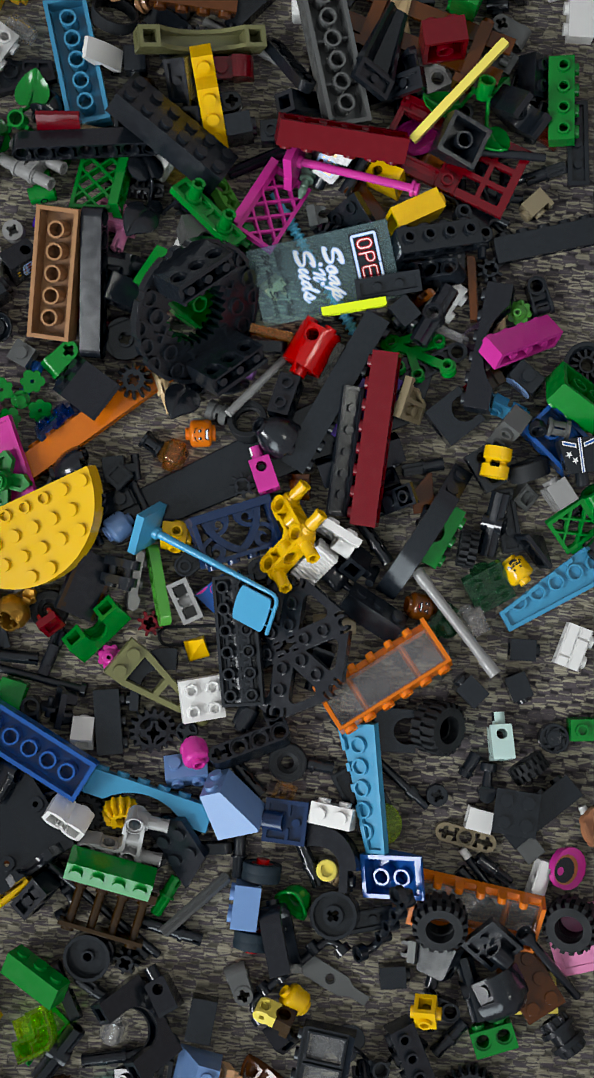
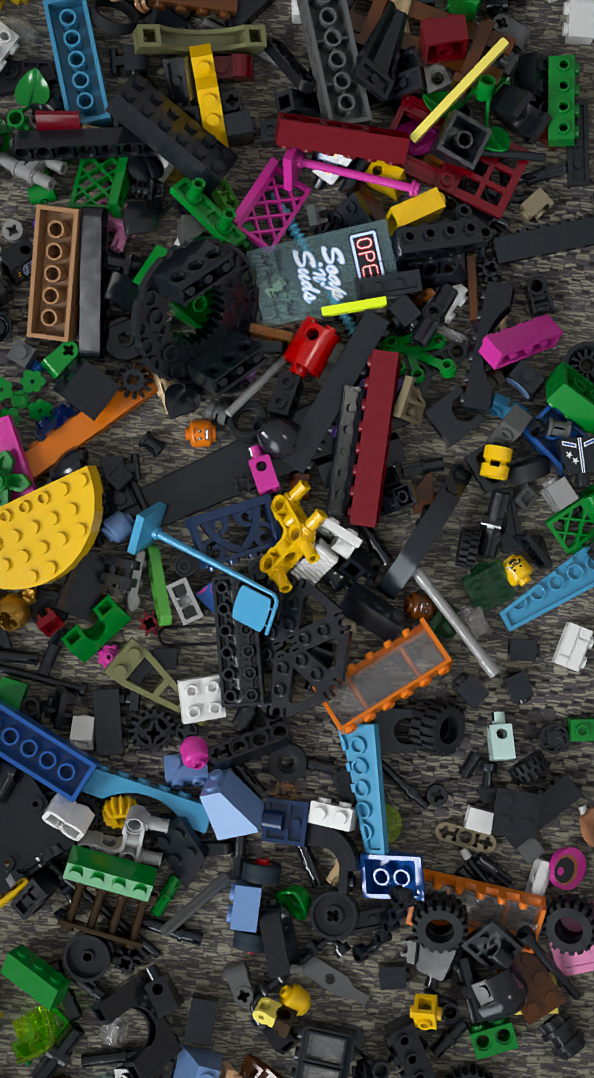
(102, 53): white slope -> none
(173, 454): clear orange head -> none
(177, 530): yellow brick -> none
(196, 648): yellow slope -> none
(255, 162): black axle -> none
(306, 178): sand green bar -> none
(327, 870): light yellow tile -> none
(434, 556): green arch -> none
(520, 312): bright green plant -> none

